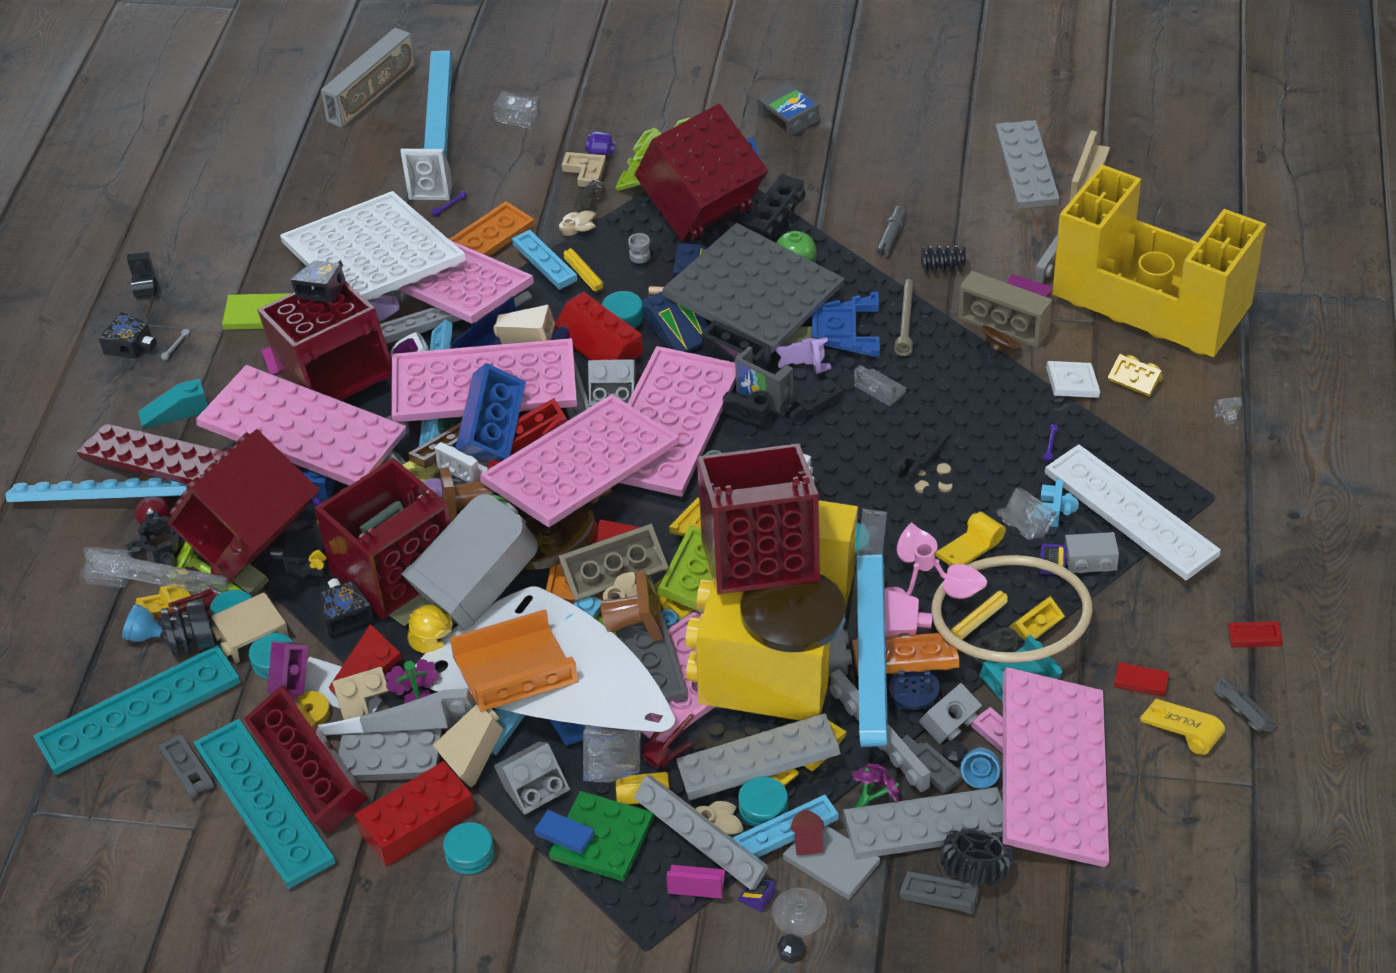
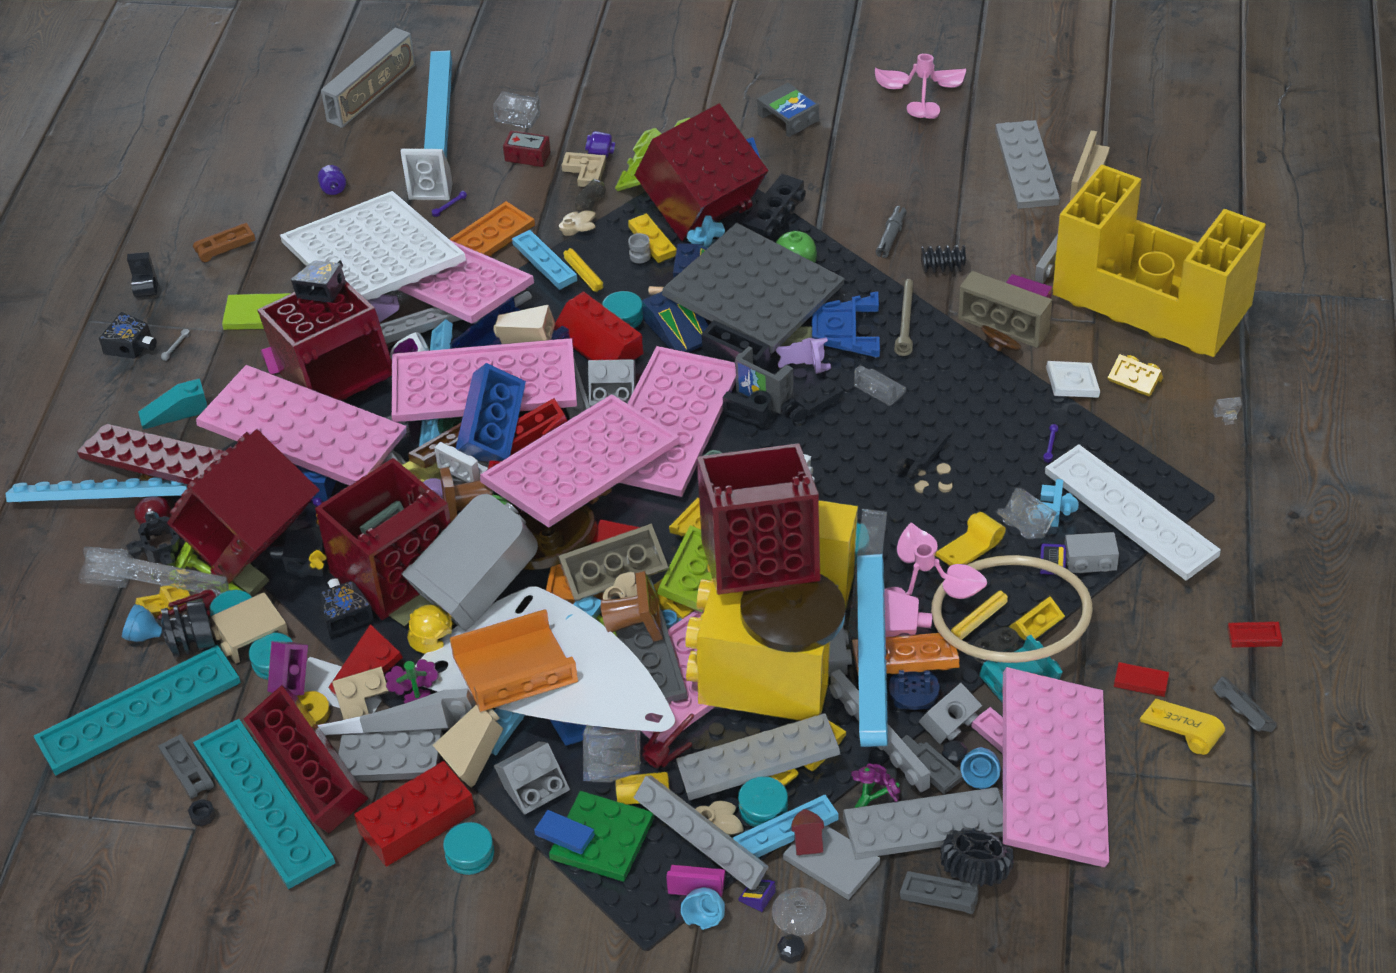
(201, 812): none -> black tile
(223, 241): none -> dark orange plate
(331, 180): none -> dark purple head
(526, 148): none -> dark red brick
(659, 246): none -> yellow plate
(703, 908): none -> medium azure hair
(704, 234): none -> medium azure hips
(923, 68): none -> bright pink plant

